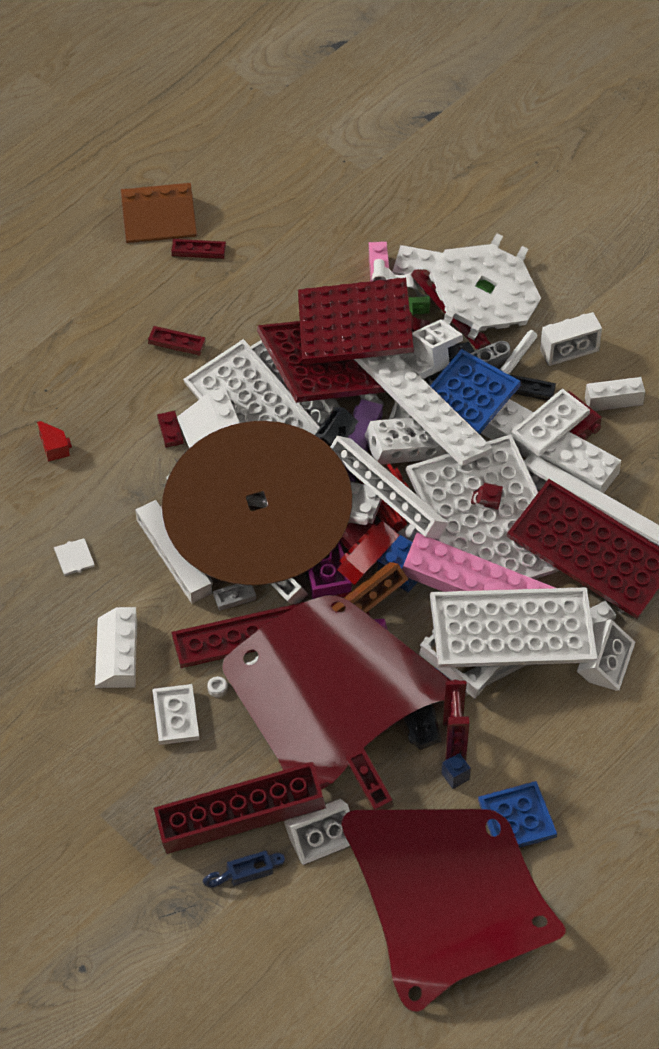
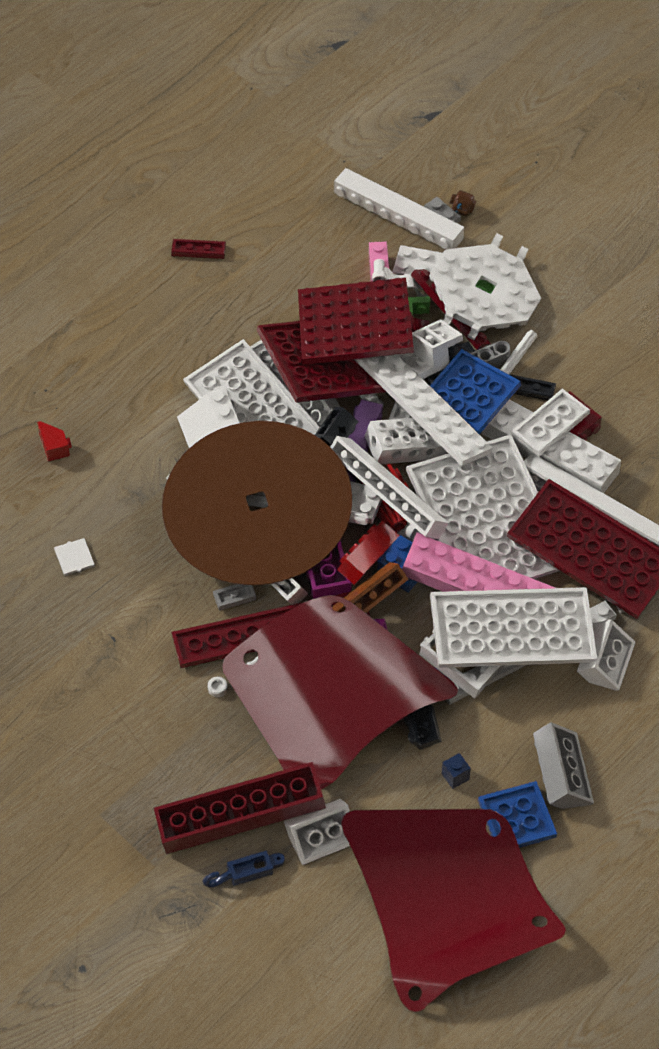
(116, 648): white slope -> none
(158, 212): dark orange slope -> none
(170, 429): dark red plate -> none
(175, 714): white plate -> none
(176, 340): dark red plate -> none
(191, 580): white brick -> none
(355, 532): dark red tile -> none
(369, 781): dark red slope -> none
(398, 209): none -> white brick
(439, 207): none -> light grey plate
(454, 718): dark red fence -> none
(463, 202): none -> reddish brown head
(488, 495): dark red arch -> none
(562, 767): none -> light grey slope
(570, 338): white brick -> none
(615, 394): white brick -> none

